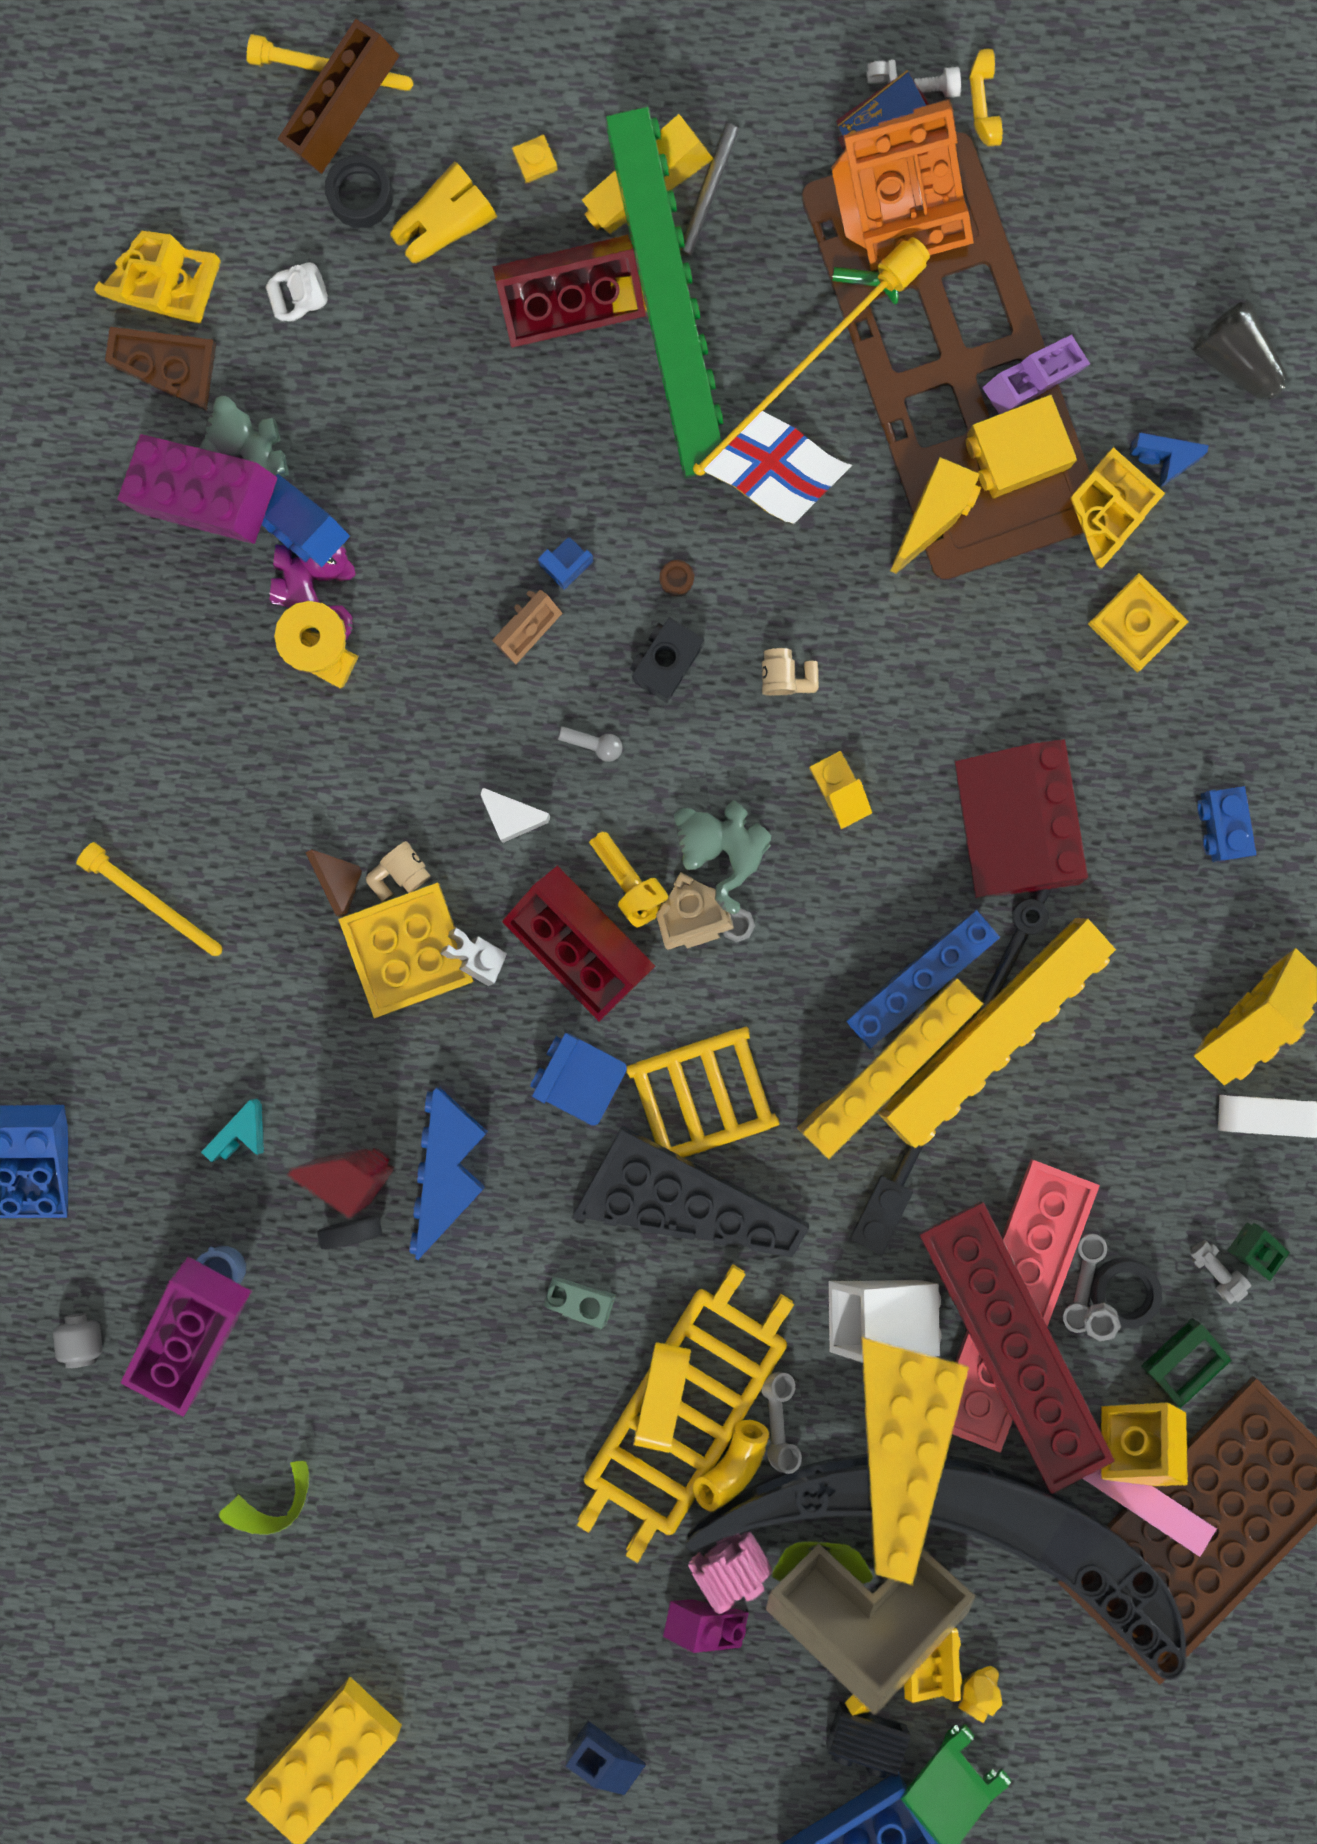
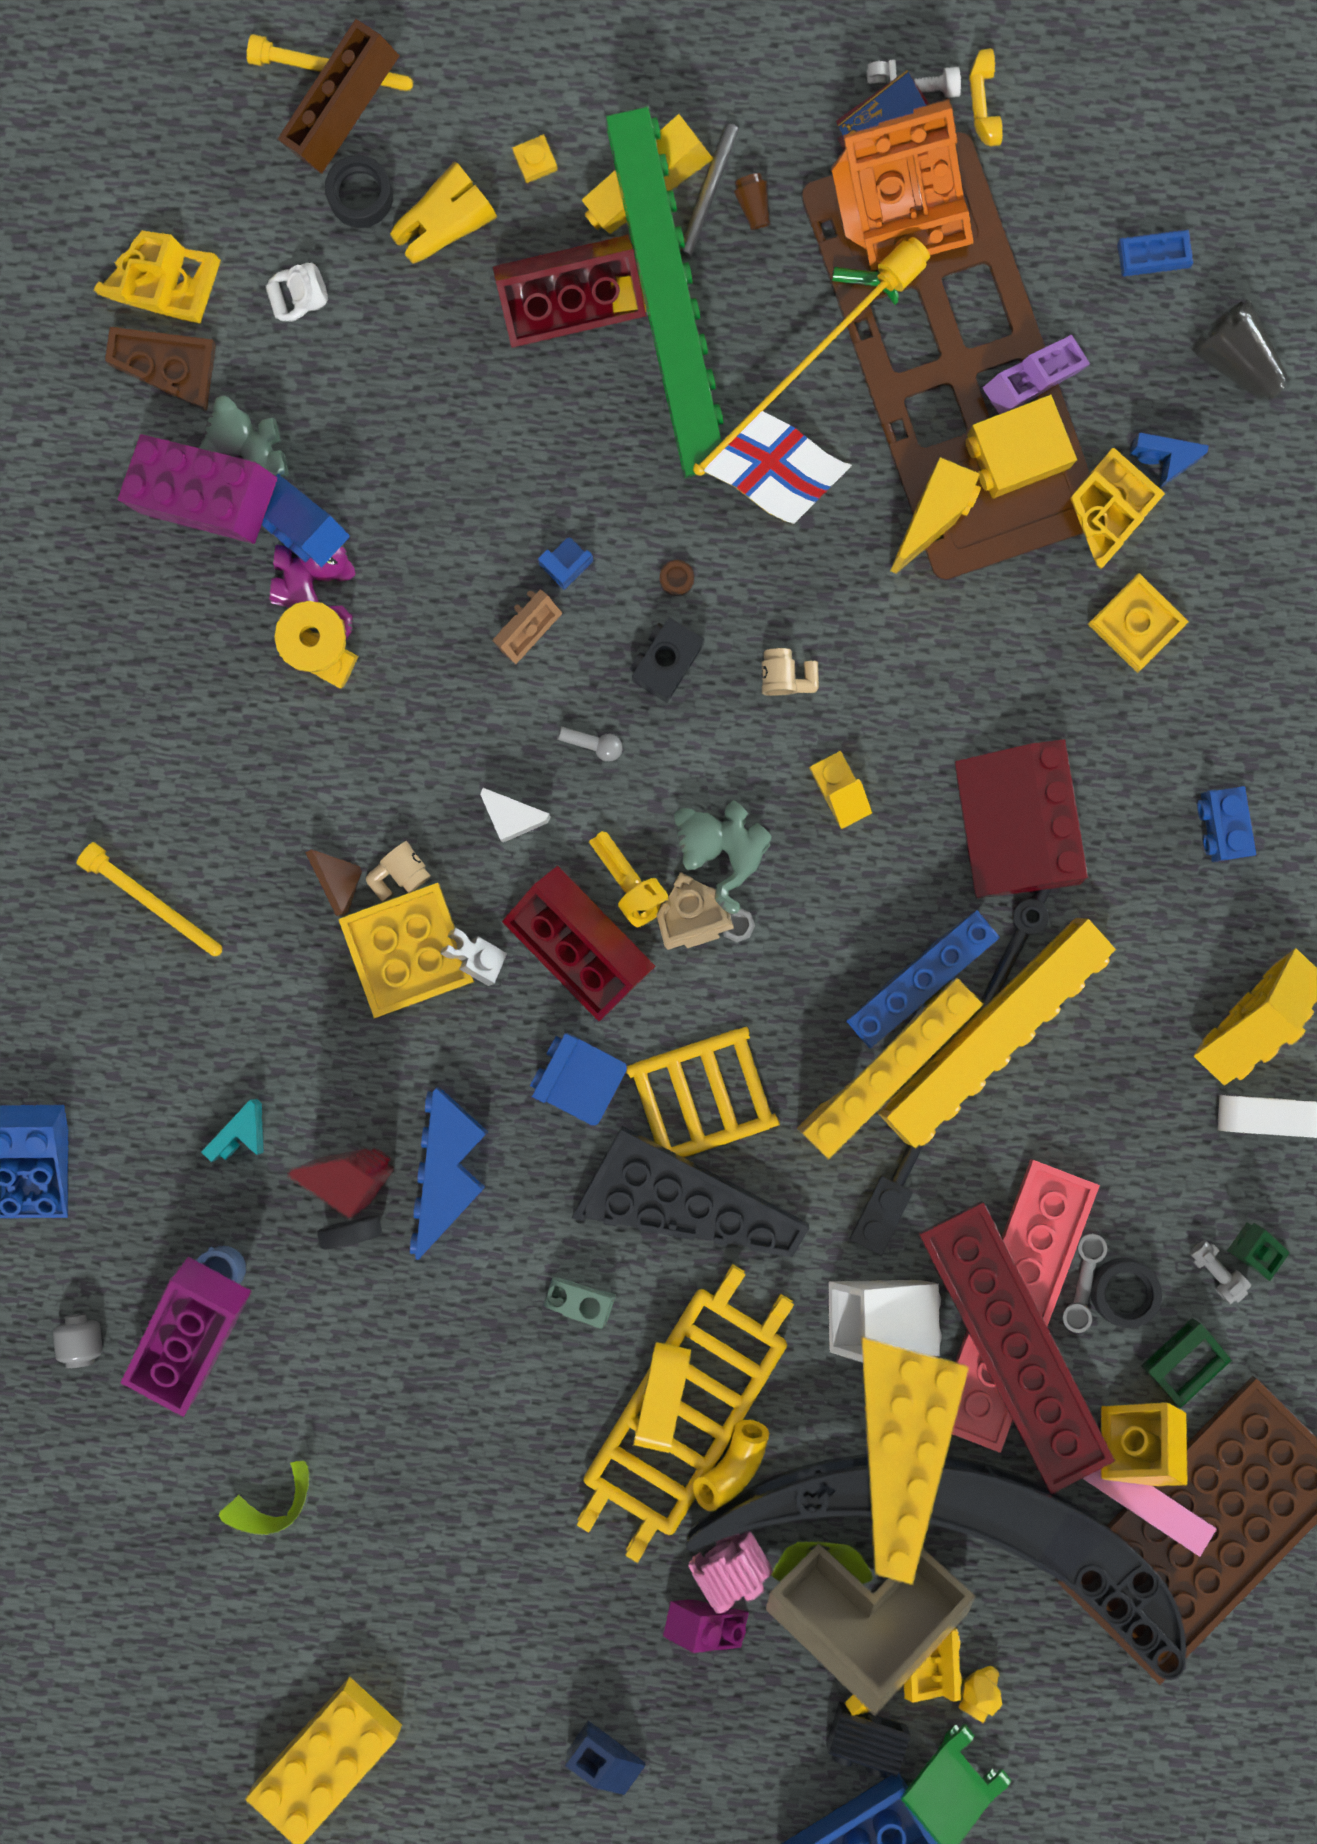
(753, 199): none -> reddish brown cone
(782, 1456): light grey bar -> none
(1101, 1322): light grey tile -> none
(1155, 253): none -> blue plate

